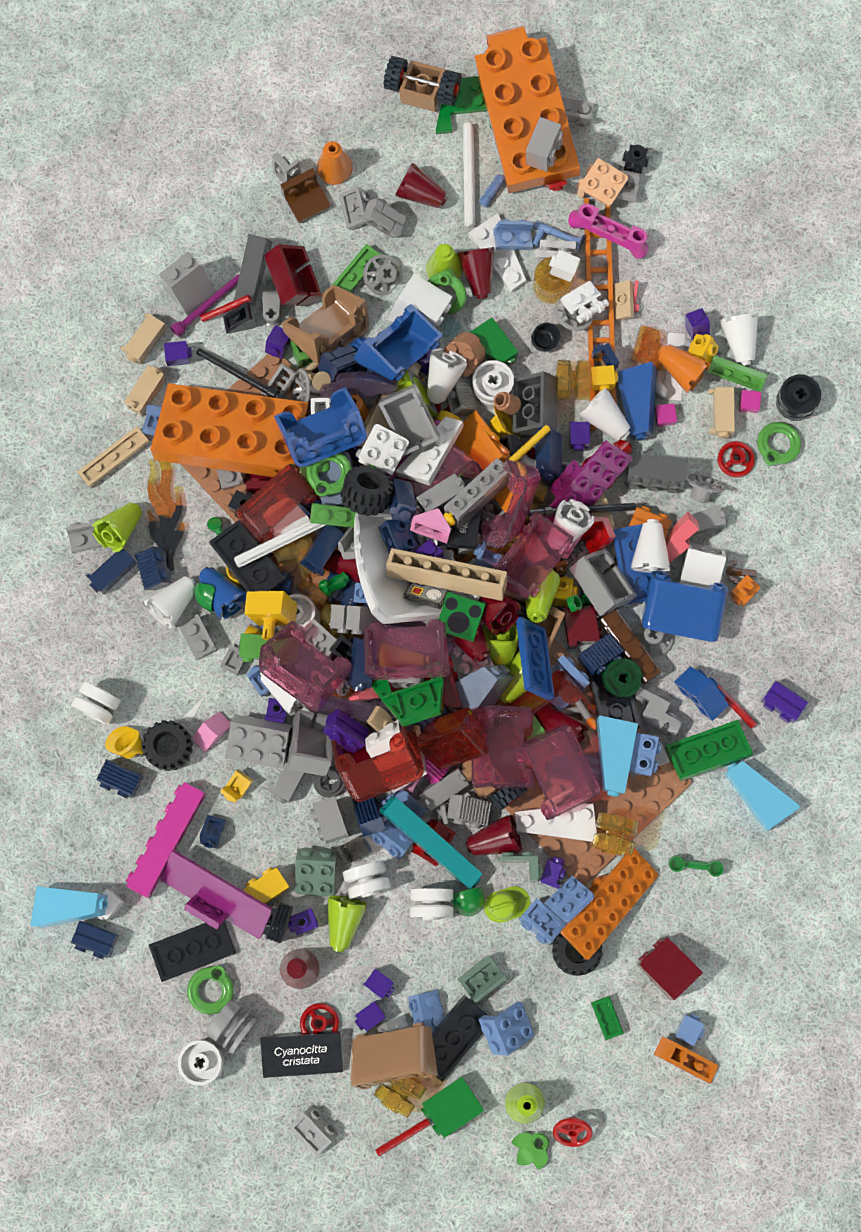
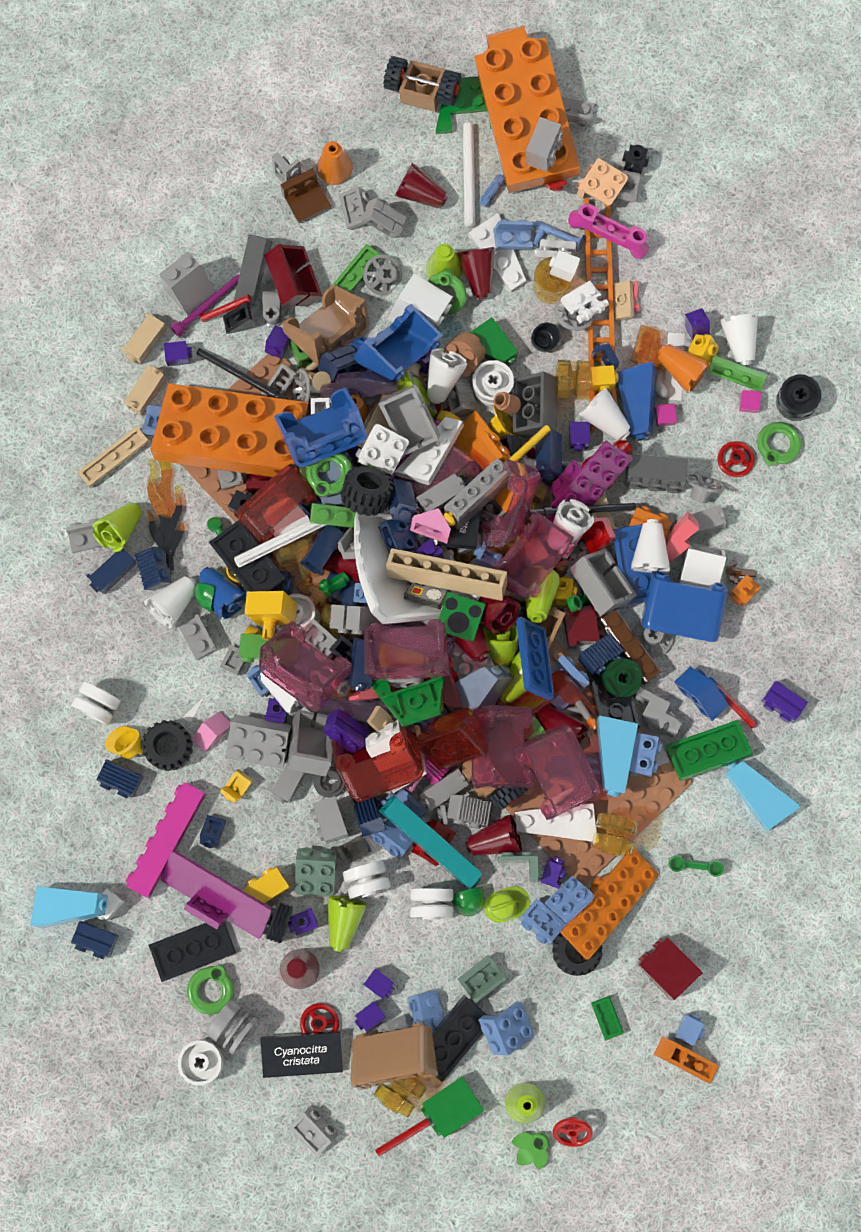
(723, 412): tan brick -> none

